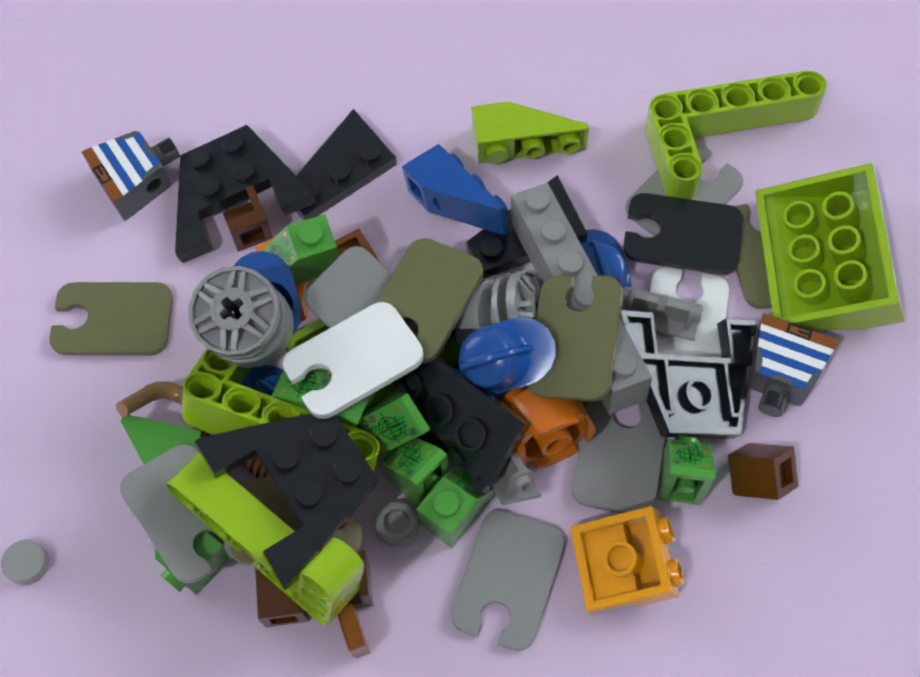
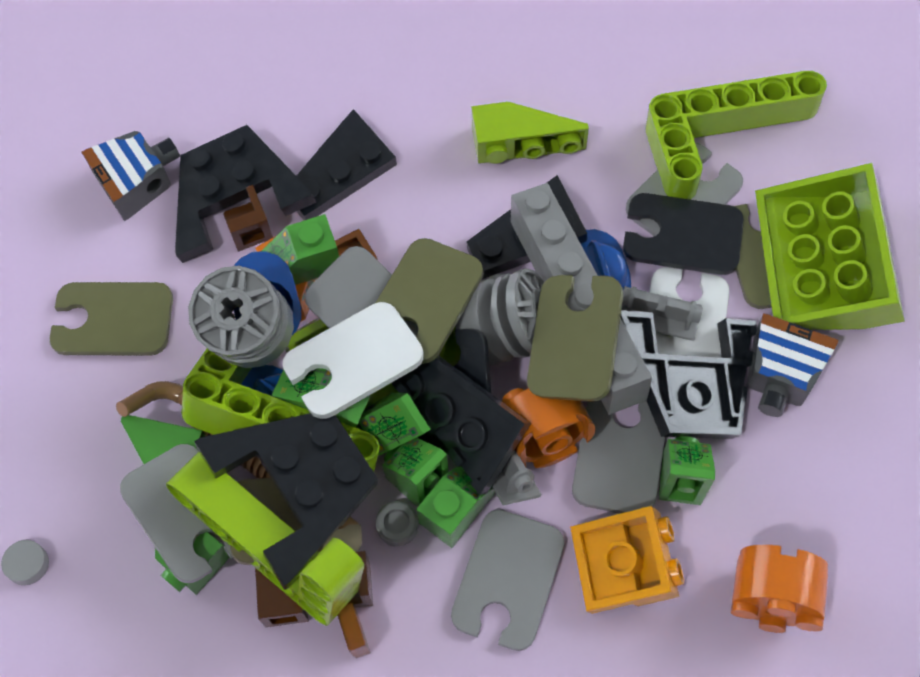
(452, 192): blue slope -> none
(507, 354): blue piece -> none
(763, 471): reddish brown panel -> none
(780, 588): none -> orange brick

